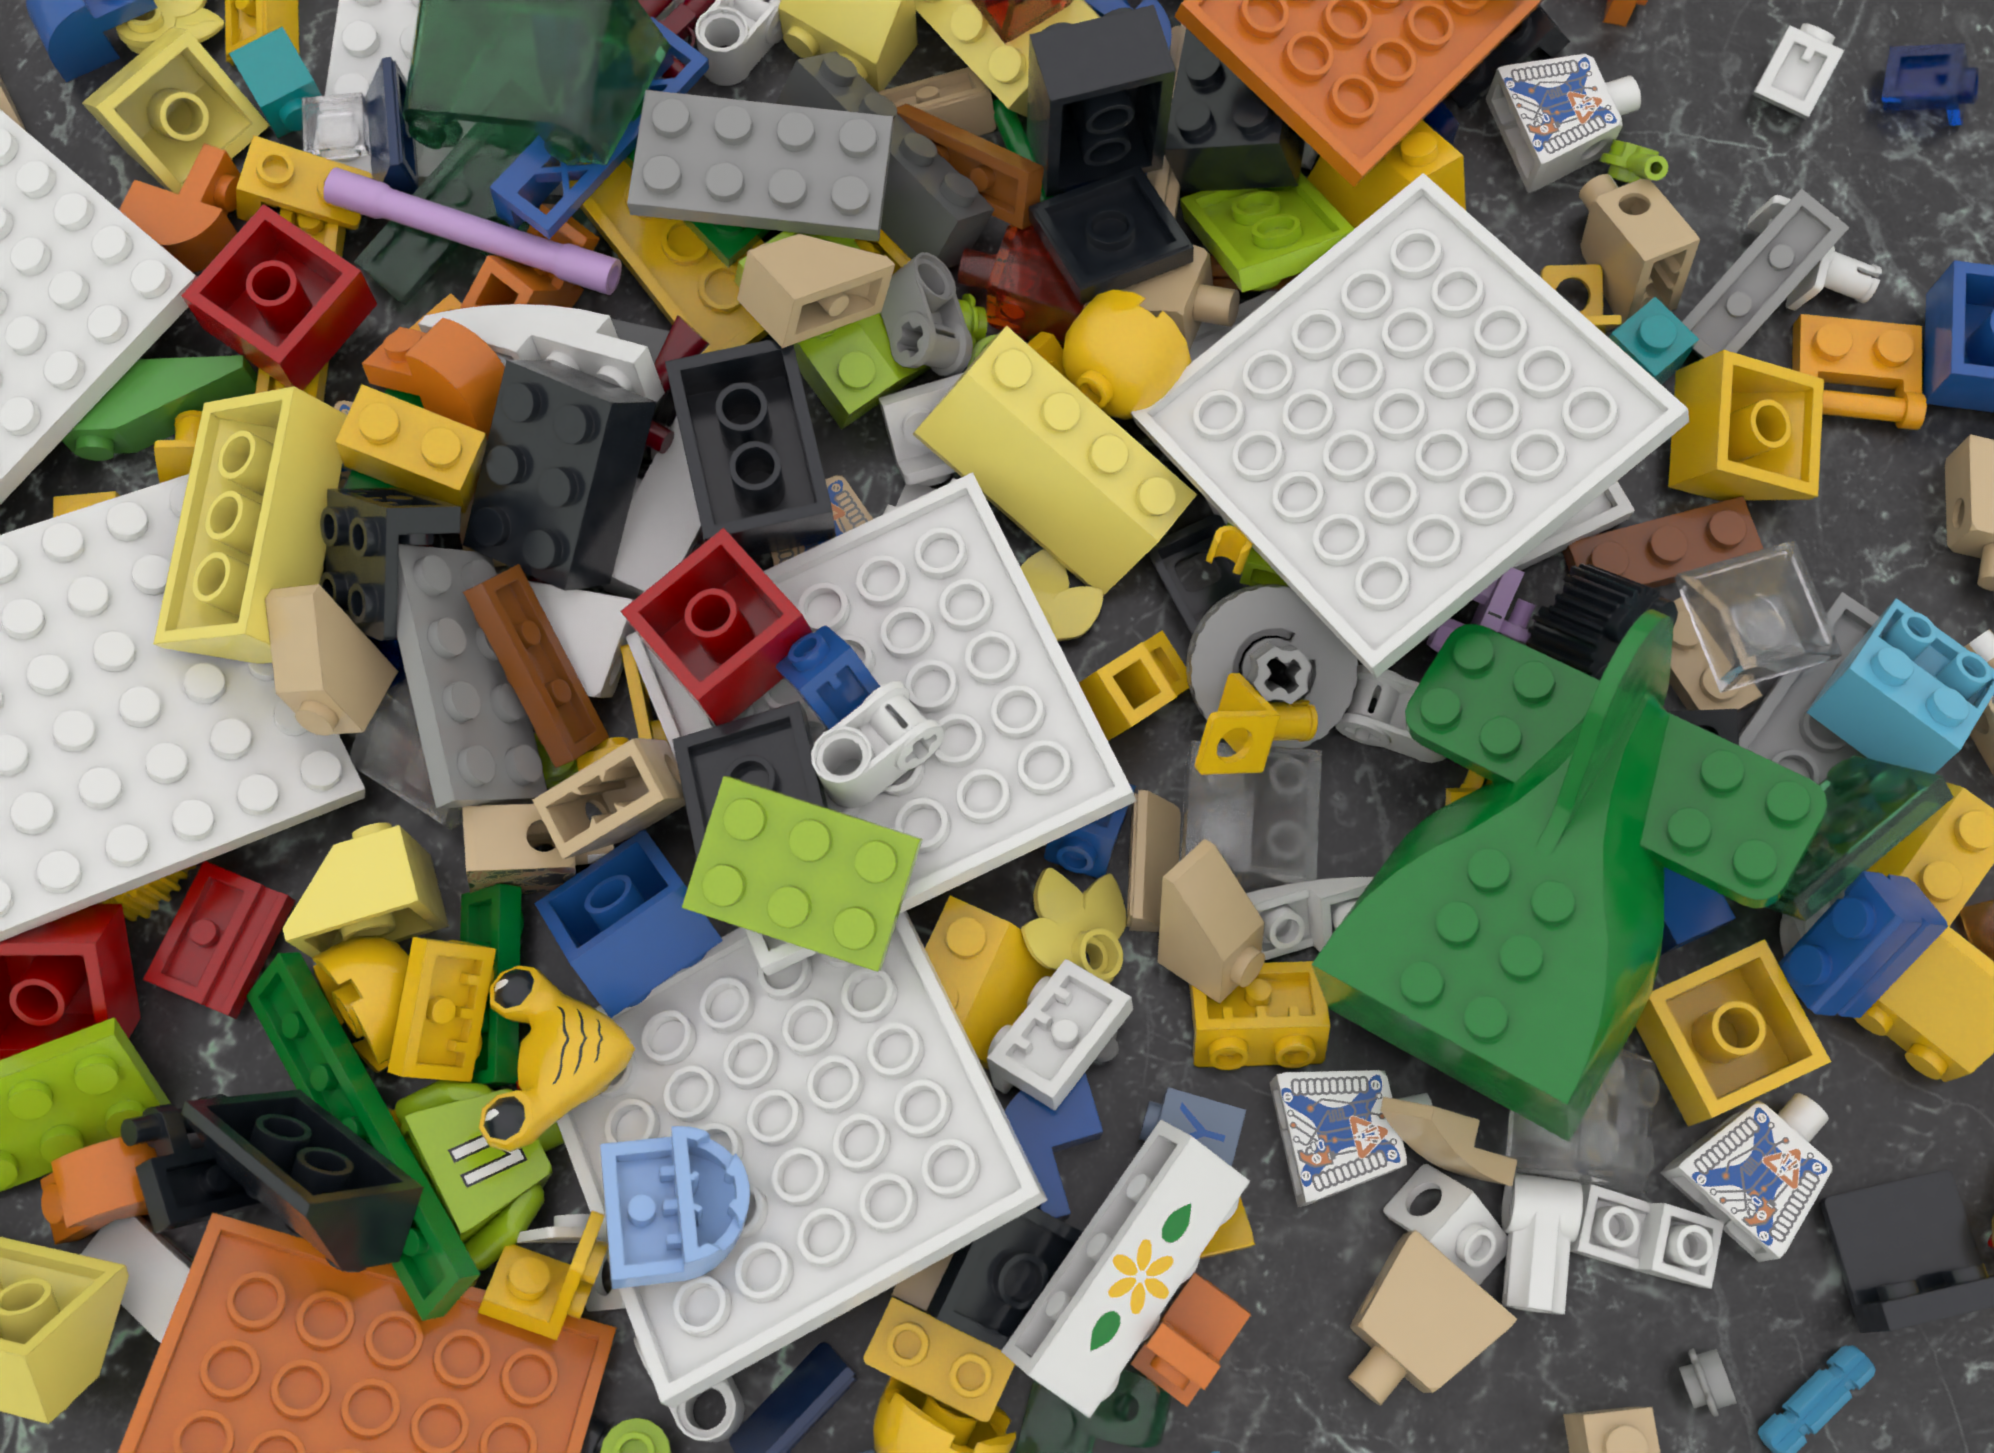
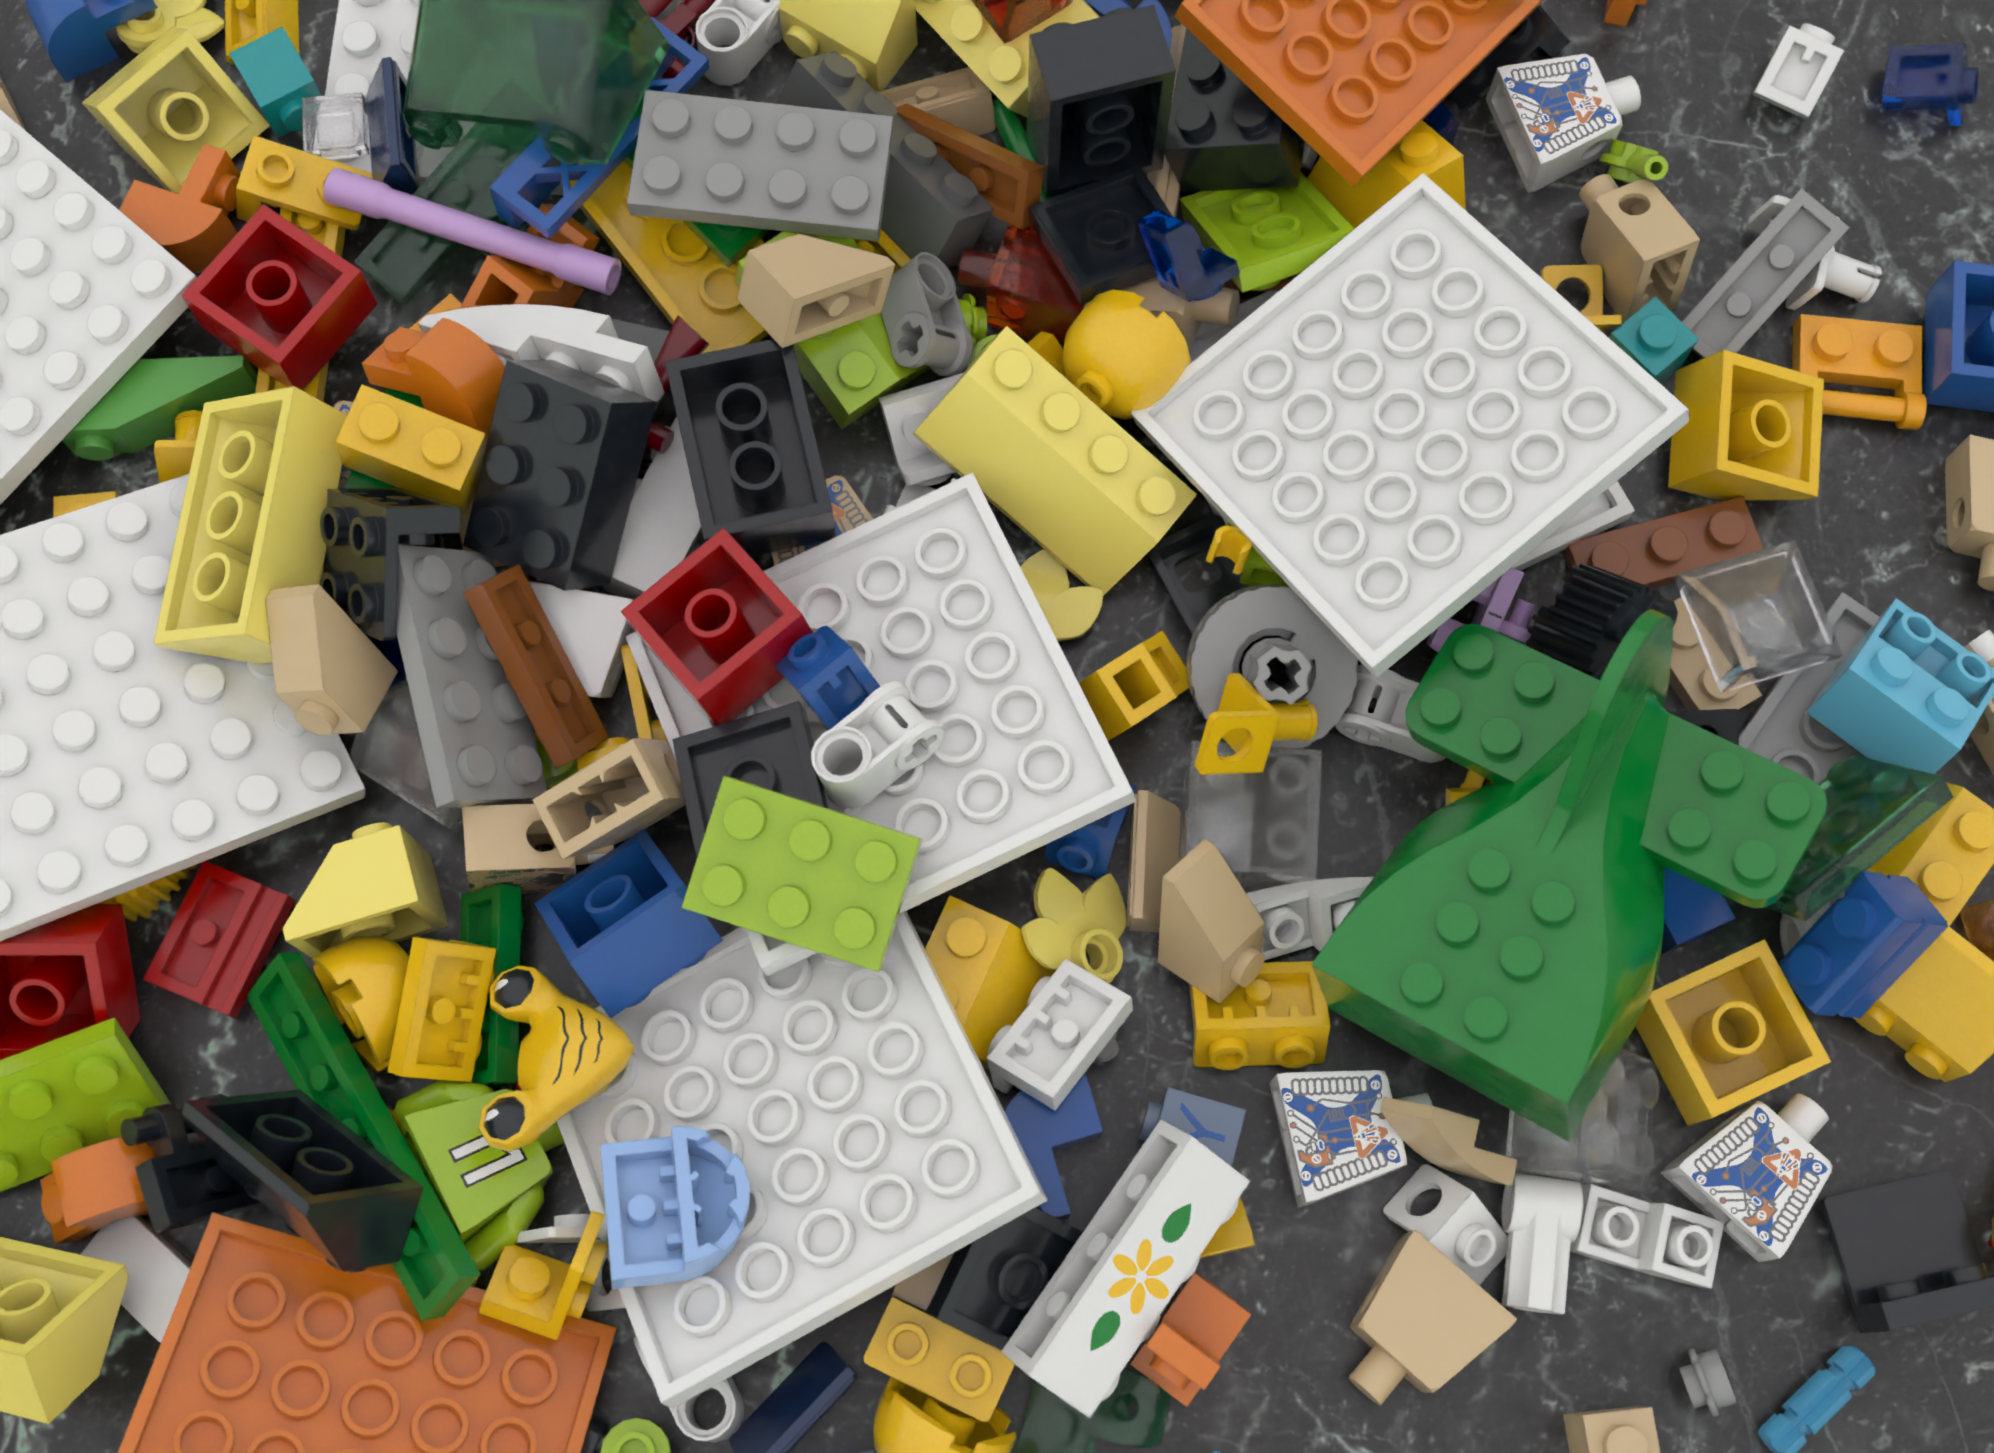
(1180, 258): none -> clear blue bracket

